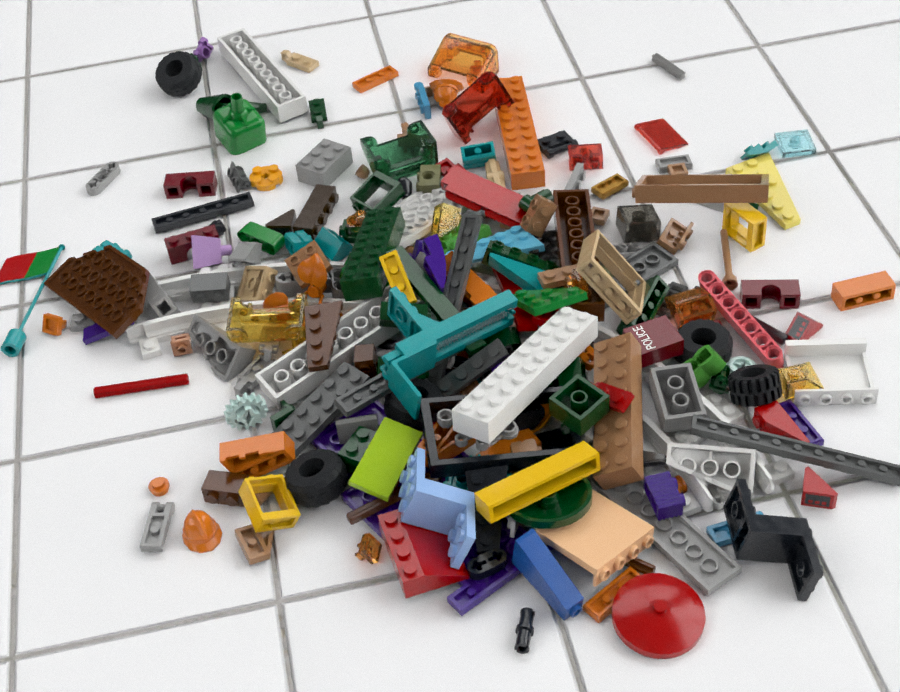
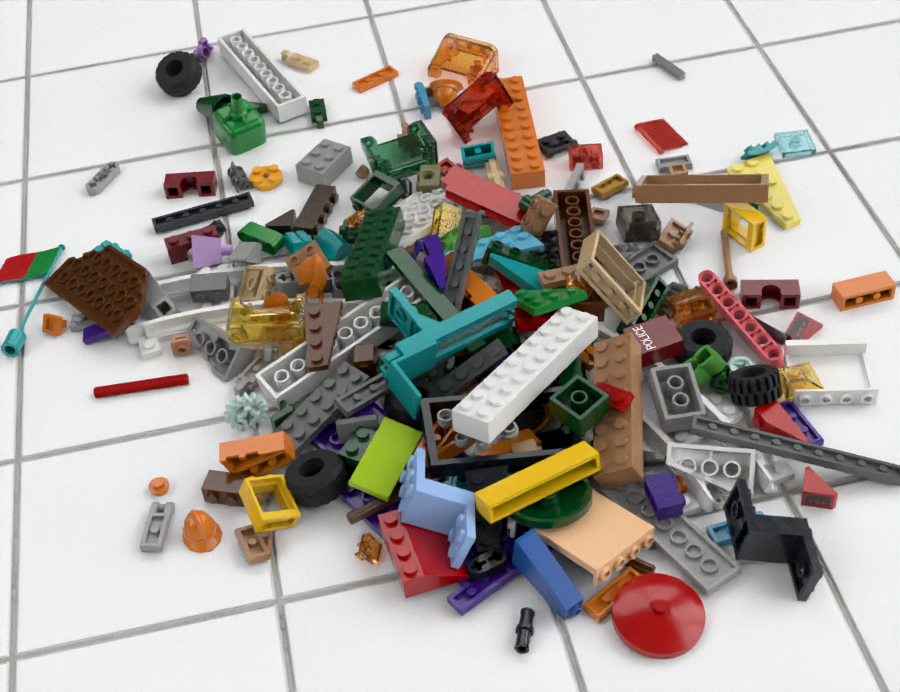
(396, 274): yellow plate -> none

